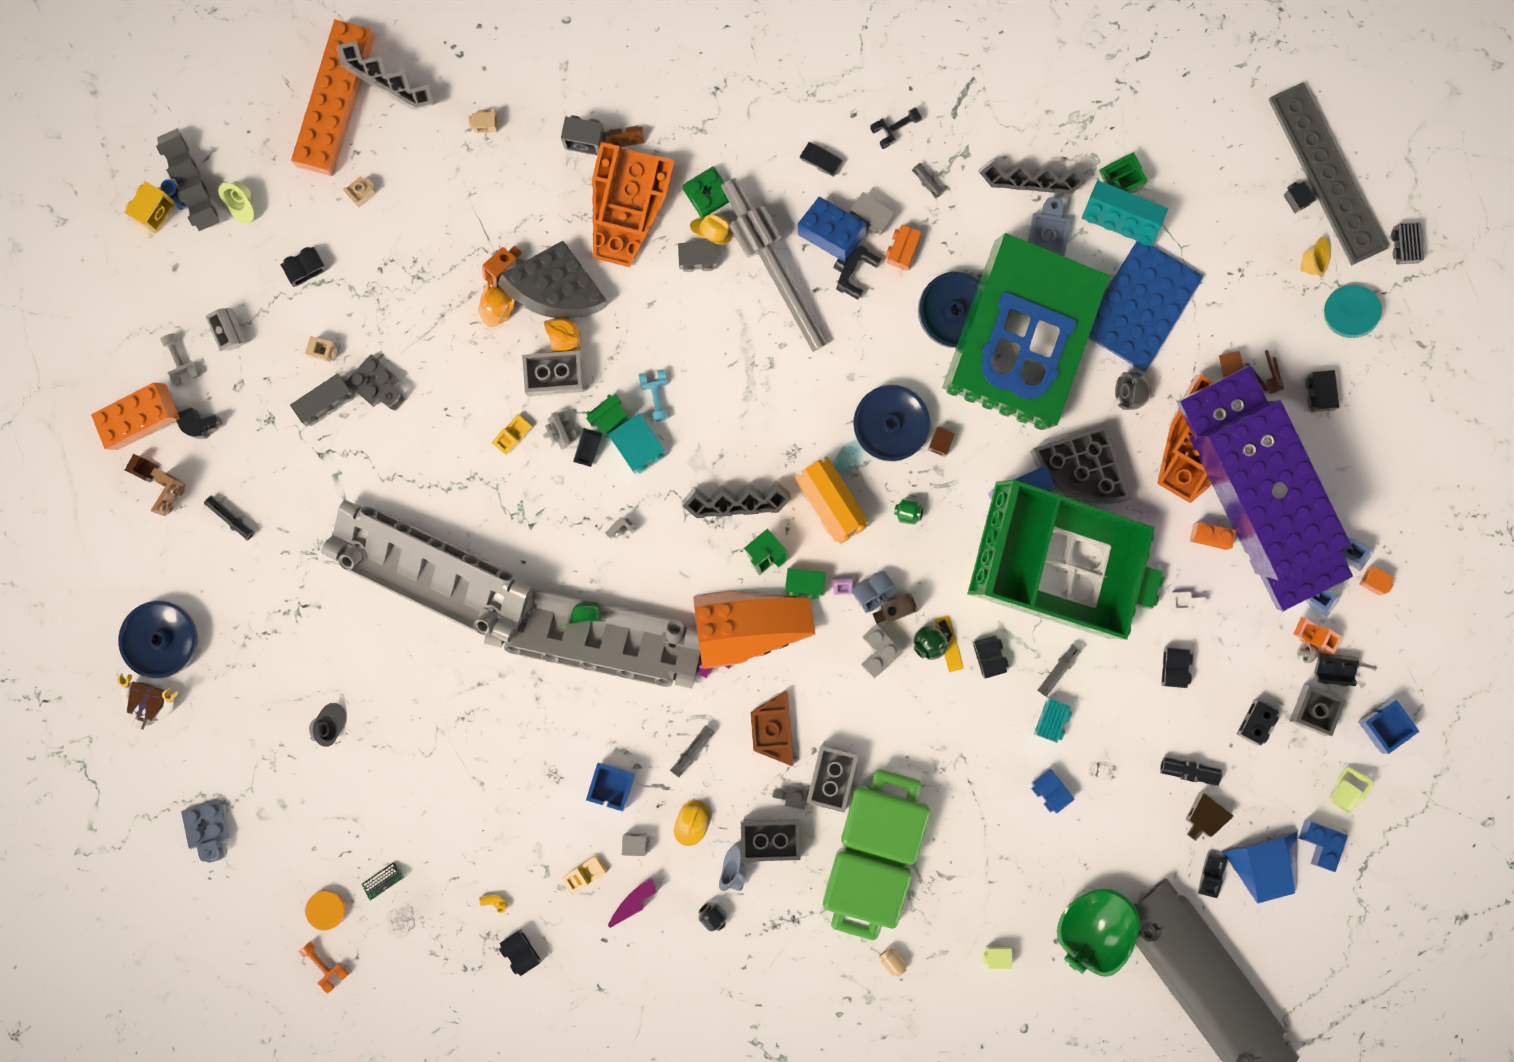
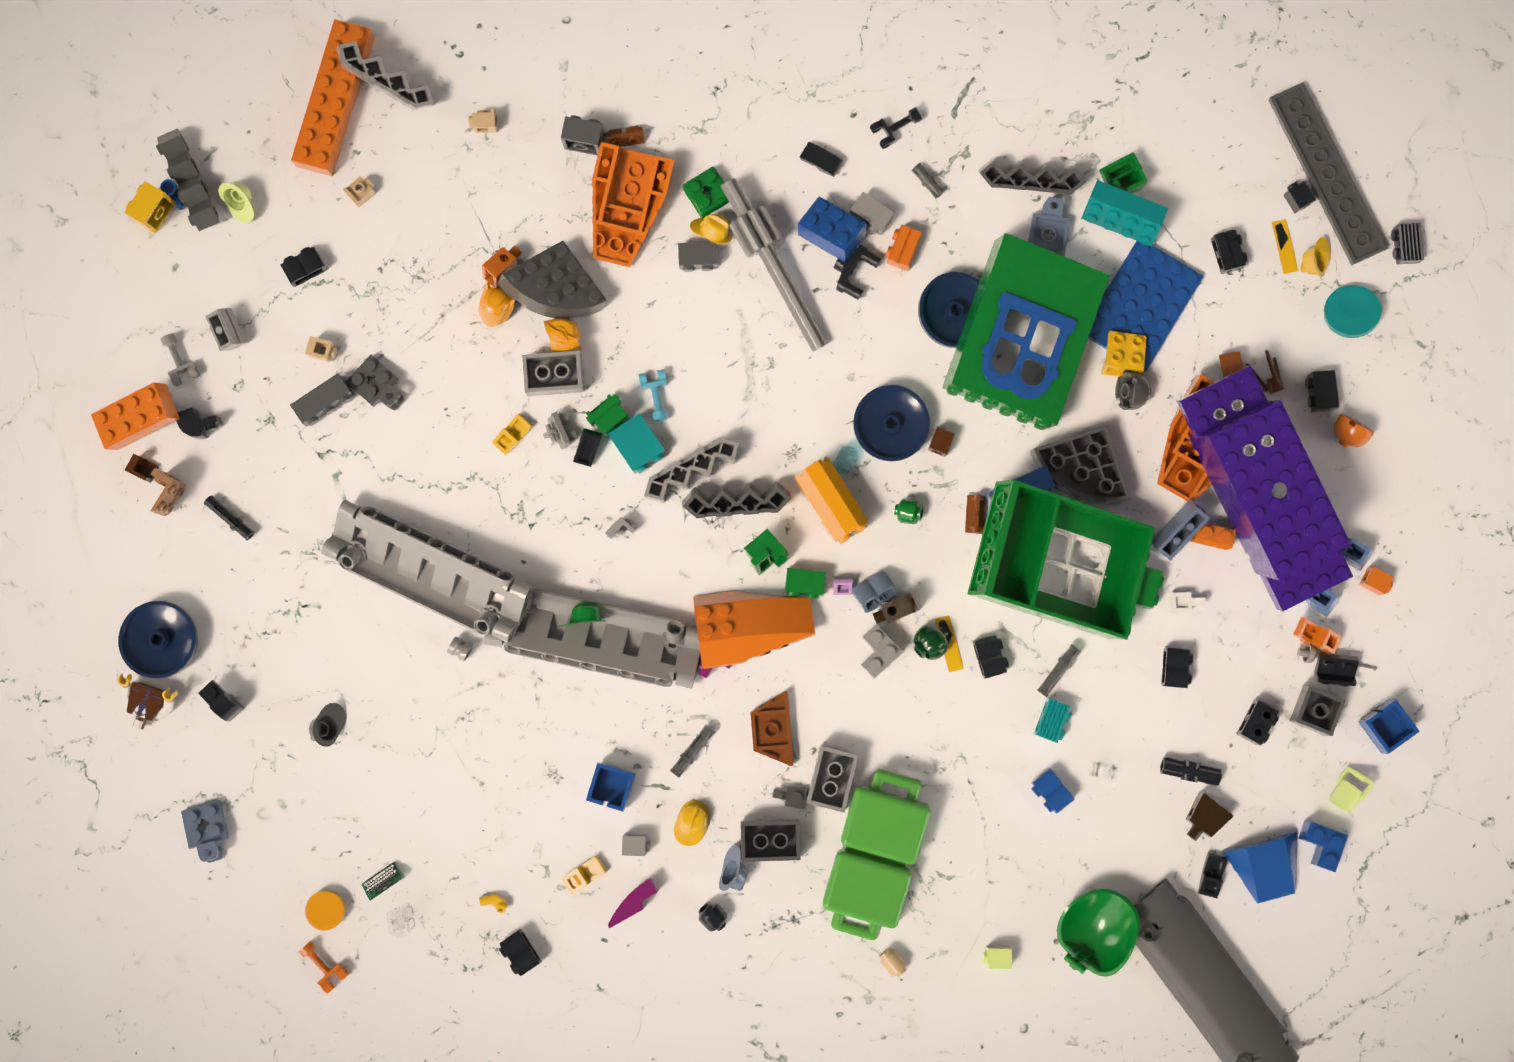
(220, 702): none -> black brick
(459, 649): none -> light grey wheel
(699, 462): none -> light grey brick
(975, 514): none -> dark orange hinge
(1124, 354): none -> yellow bracket
(1180, 529): none -> sand blue brick
(1229, 251): none -> black brick
(1284, 246): none -> yellow sticker
(1351, 432): none -> orange cylinder

